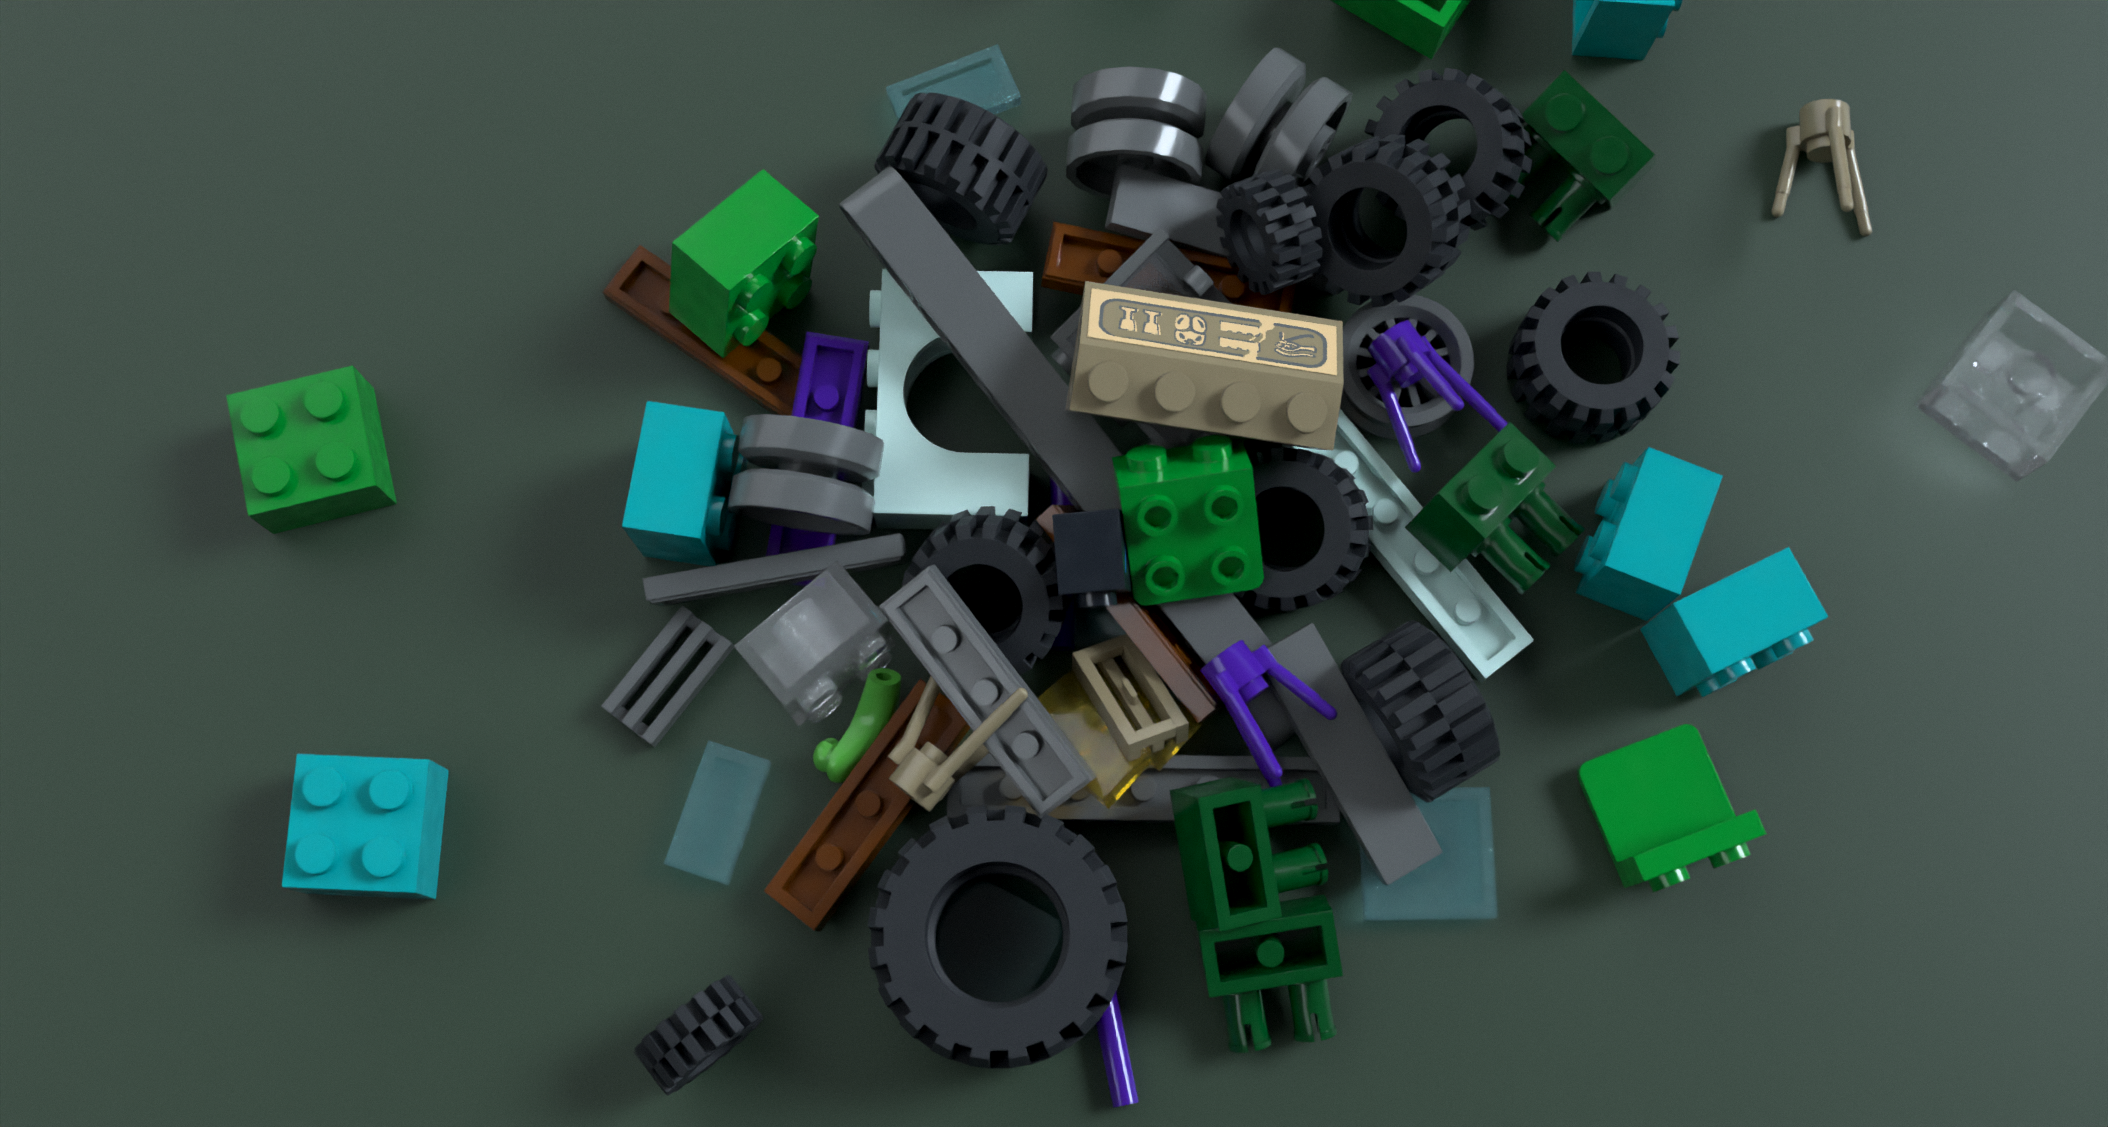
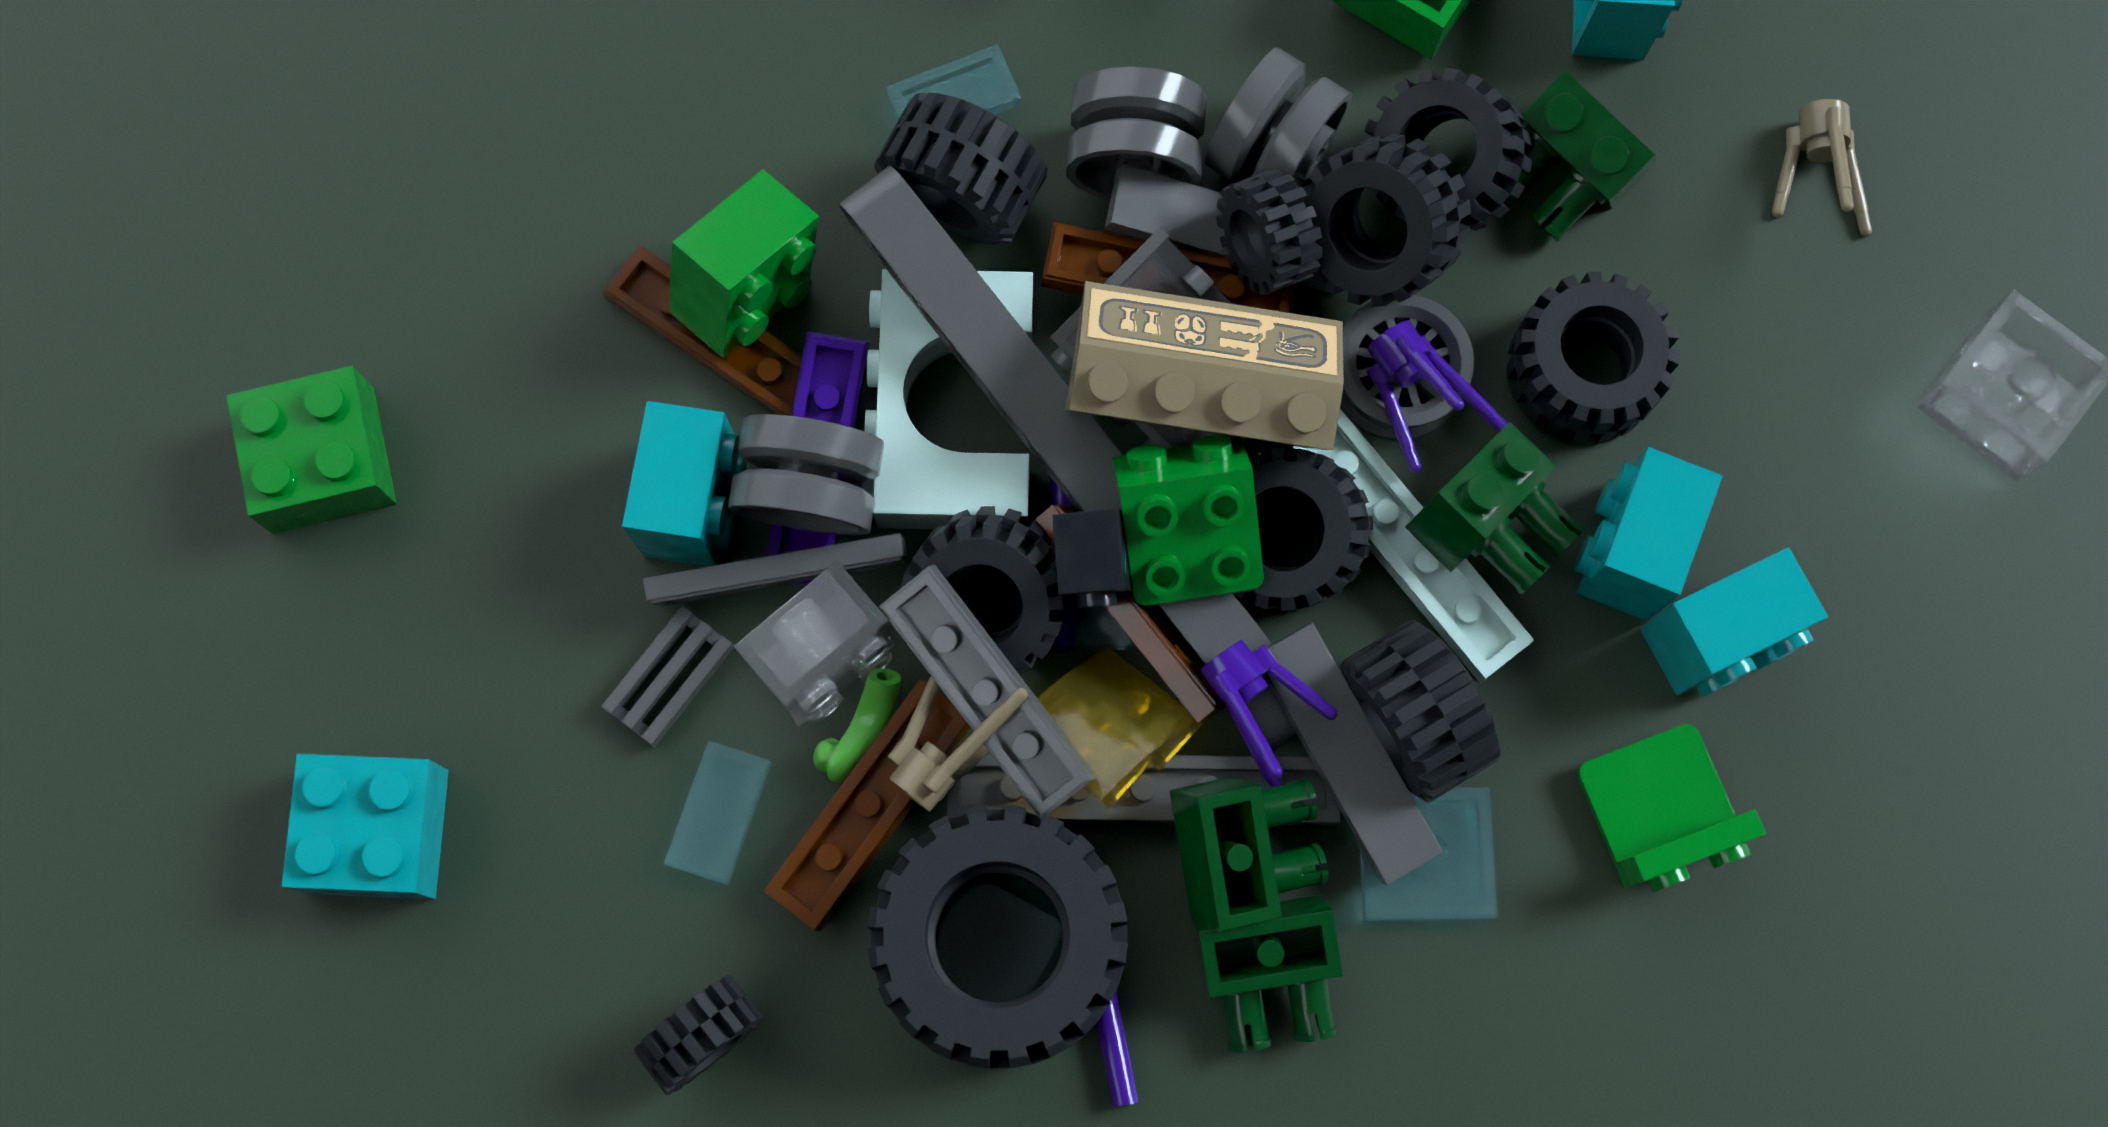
(1150, 735): dark tan tile -> none

